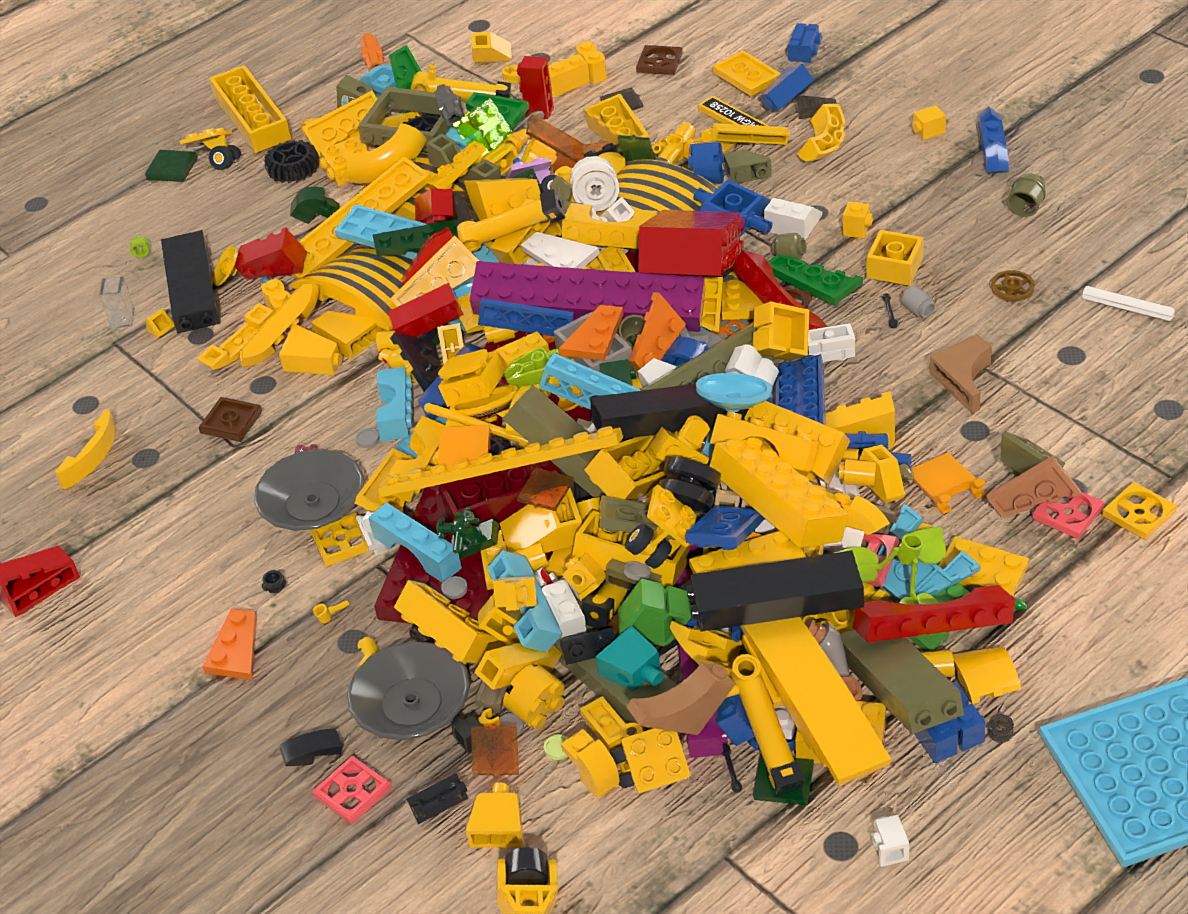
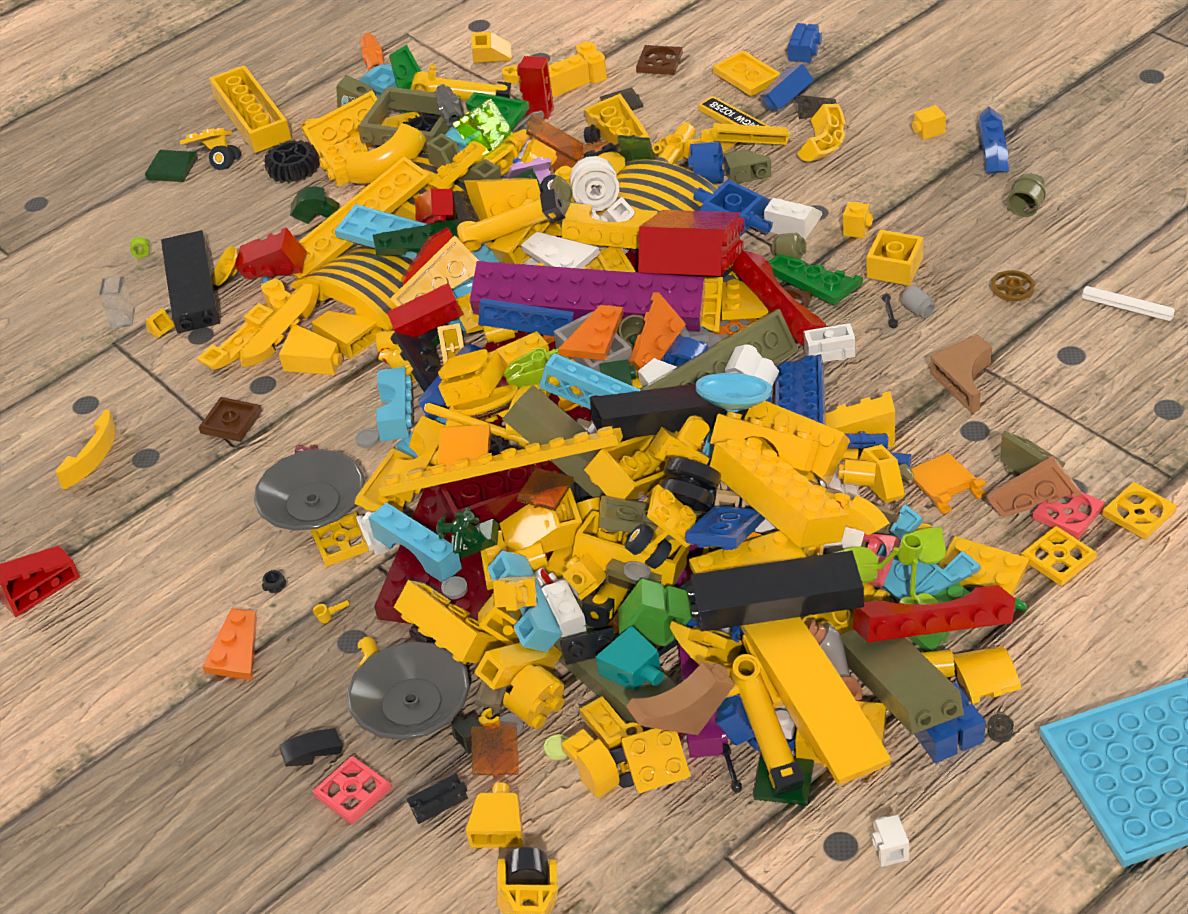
(591, 134): none -> black plate
(781, 330): yellow piece -> none
(1069, 543): none -> yellow piece

